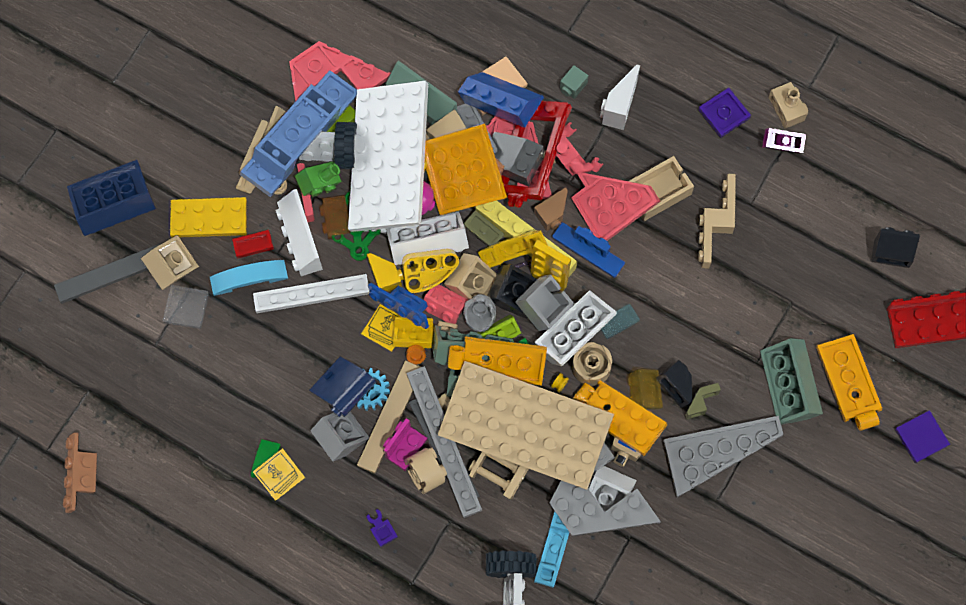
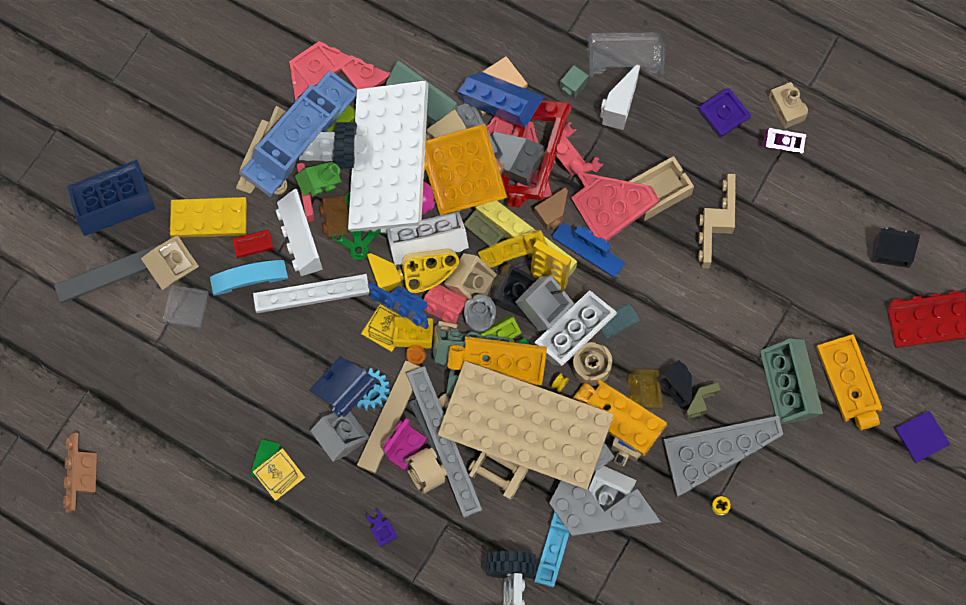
(625, 51): none -> clear windscreen
(719, 511): none -> yellow bush

